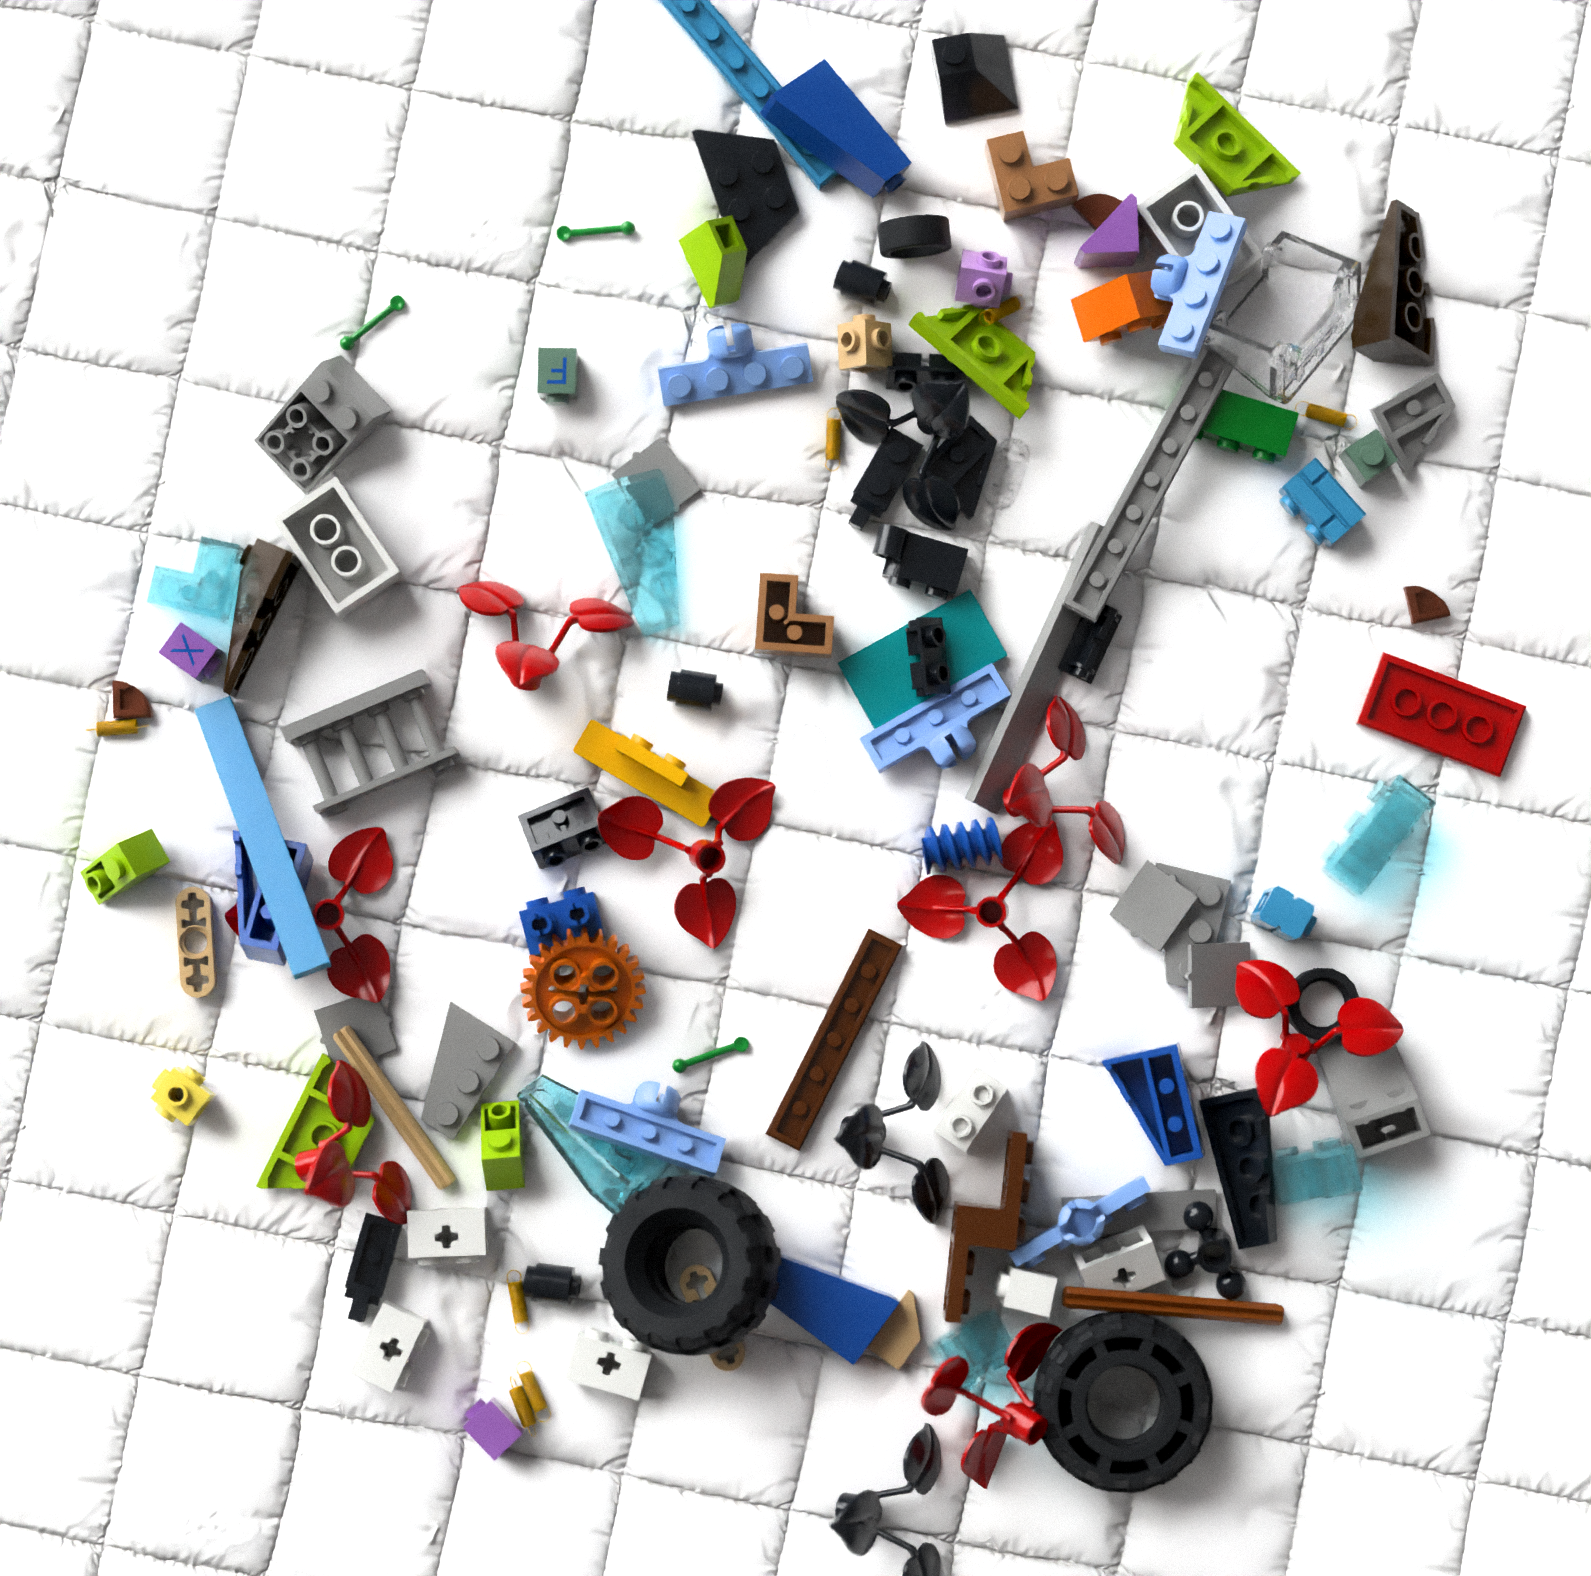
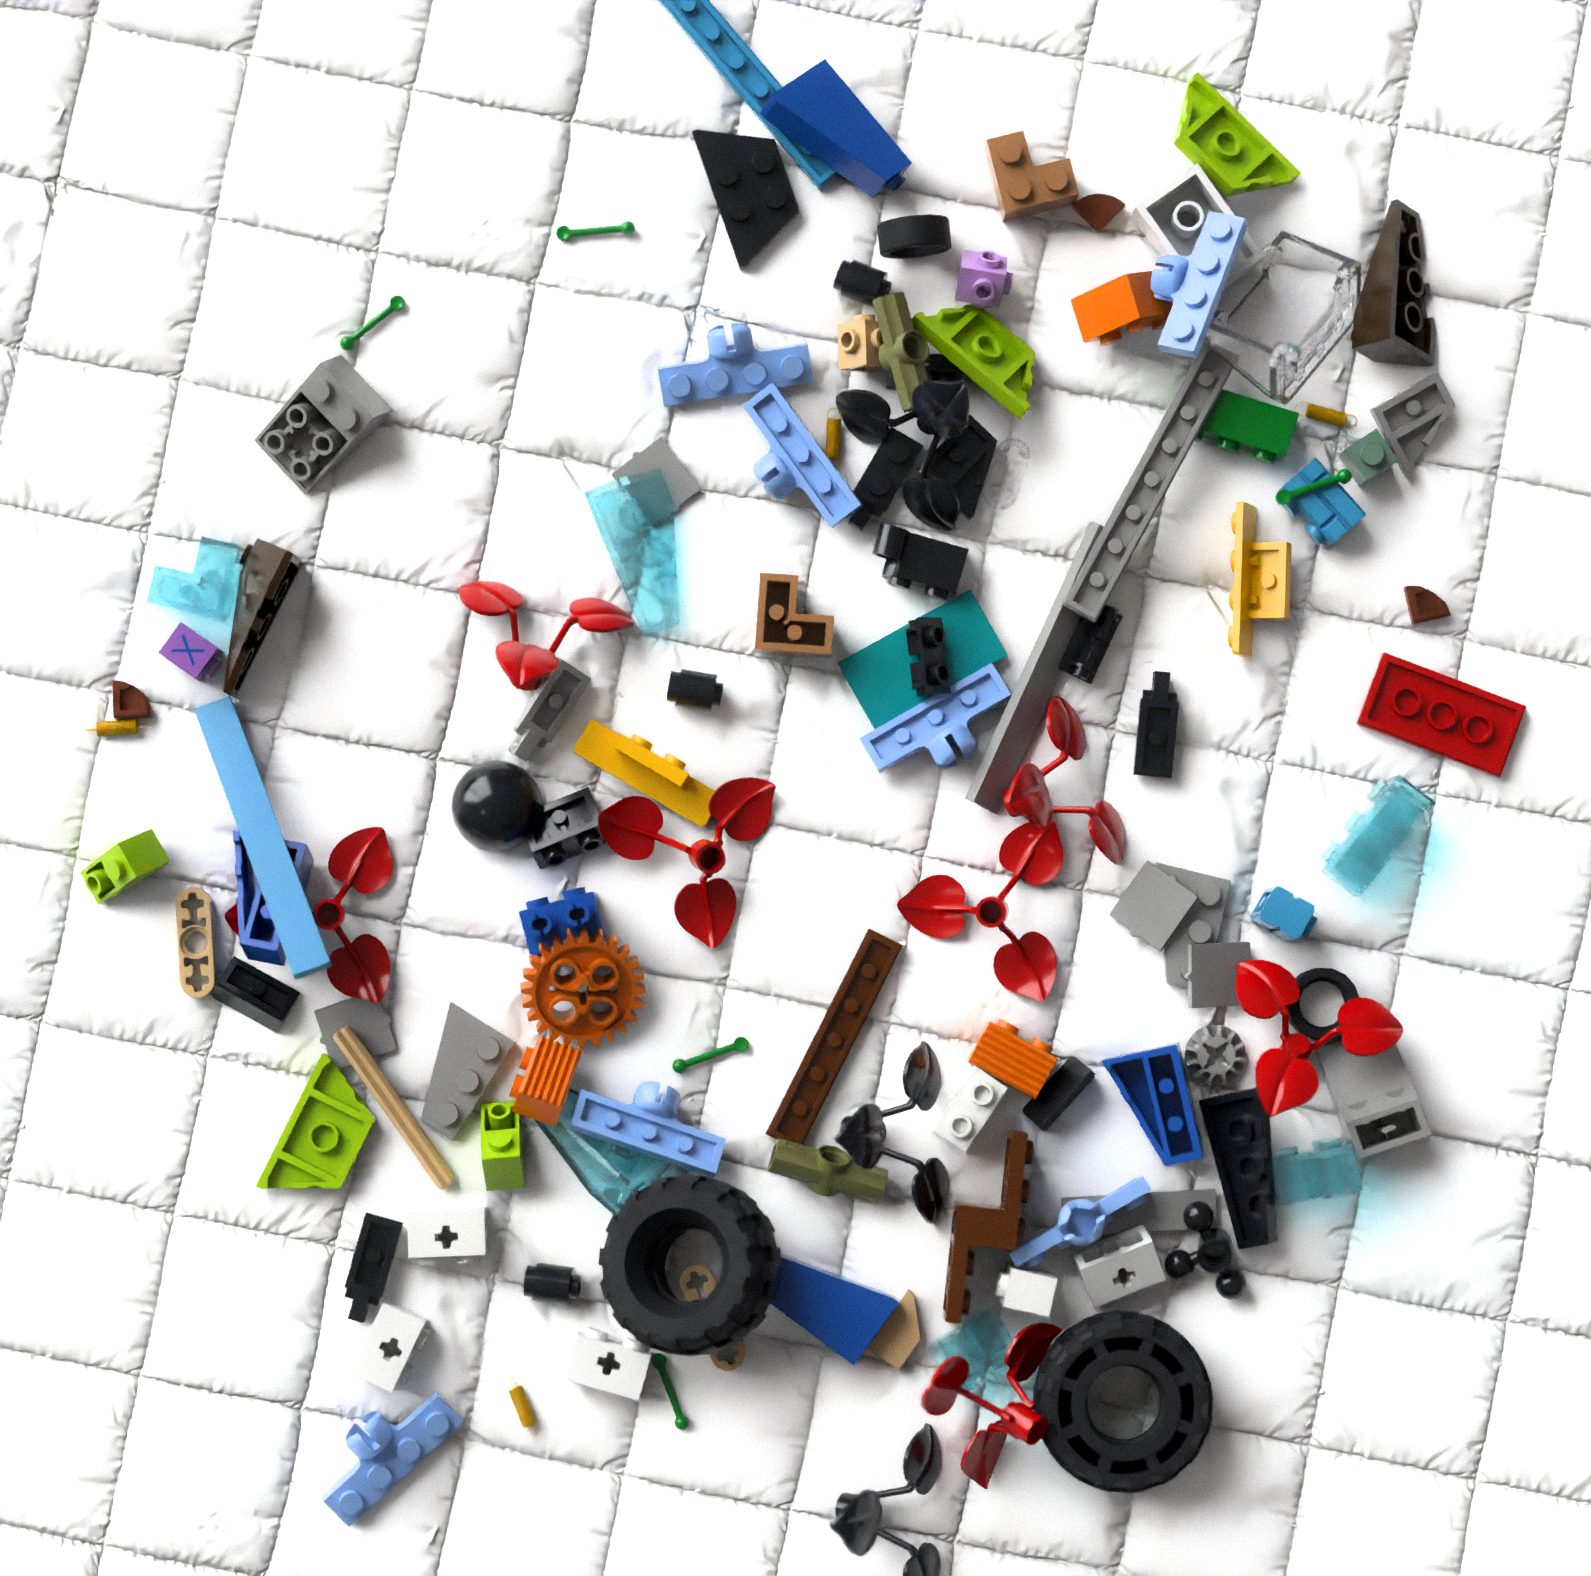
(195, 1096): light yellow brick -> none
(255, 994): none -> black slope
(327, 1167): red plant -> none
(337, 547): white brick -> none
(340, 719): light grey fence -> none
(388, 1455): none -> light blue plate
(492, 1426): medium lavender brick -> none
(496, 805): none -> black piece
(518, 1302): yellow piece -> none
(533, 1391): yellow piece -> none
(546, 1080): none -> orange brick
(548, 709): none -> light grey hinge
(557, 375): sand green brick -> none
(659, 1362): none -> green hinge
(716, 259): lime slope -> none
(797, 459): none -> light blue plate
(827, 1170): none -> olive piece
(903, 347): none -> olive piece
(961, 845): blue piece -> none
(973, 76): black slope -> none
(1006, 308): yellow piece -> none
(1012, 1058): none -> orange brick
(1058, 1093): none -> black slope
(1114, 241): medium lavender slope -> none
(1156, 729): none -> black hinge
(1172, 1305): dark orange axle -> none
(1197, 1057): none -> light grey gear
(1260, 580): none -> yellow bracket
(1283, 496): none -> green hinge

